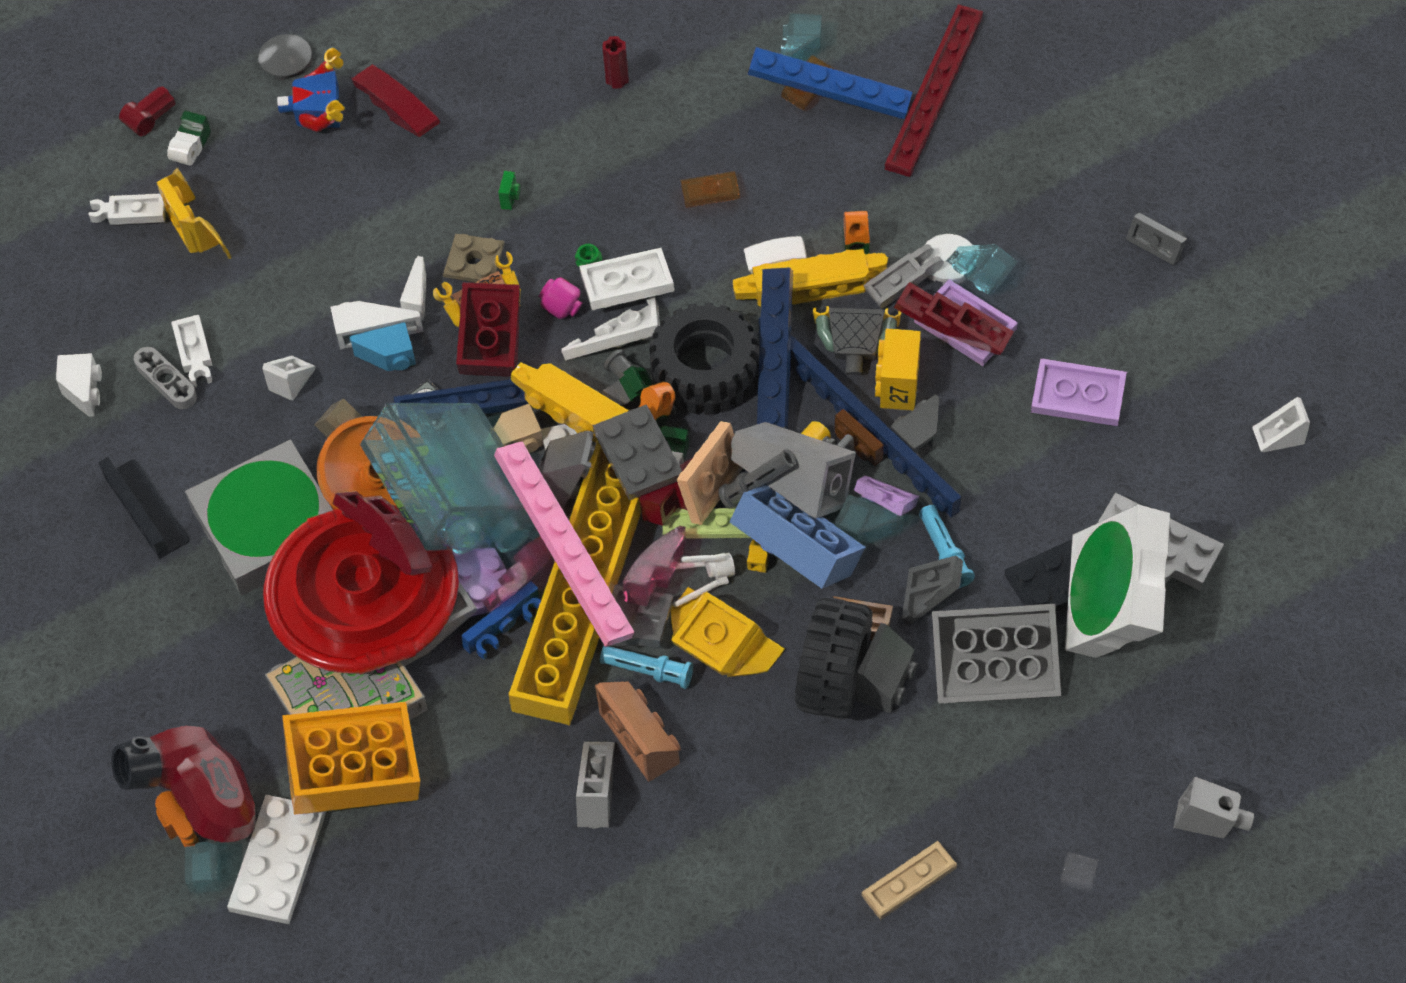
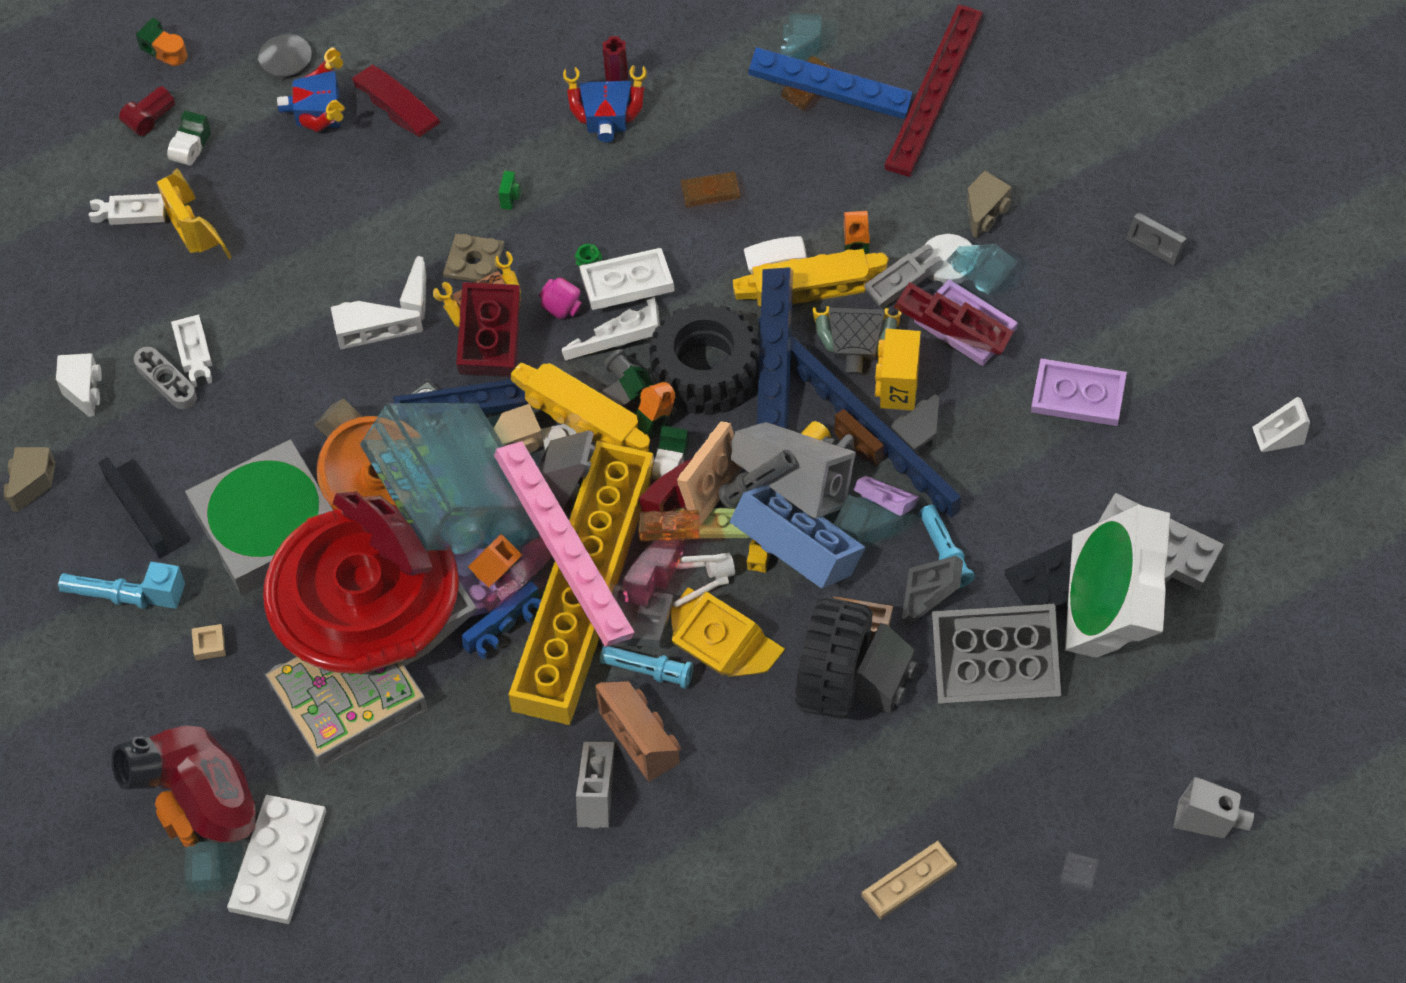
(30, 475): none -> dark tan slope
(116, 591): none -> medium azure pin
(160, 44): none -> leg
(163, 585): none -> medium azure brick
(208, 642): none -> tan plate
(287, 375): white slope -> none
(350, 758): light orange slope -> none
(385, 347): dark azure slope -> none
(494, 561): none -> orange brick
(606, 105): none -> torso
(637, 452): dark grey plate -> none
(669, 525): none -> clear orange plate
(985, 201): none -> dark tan slope

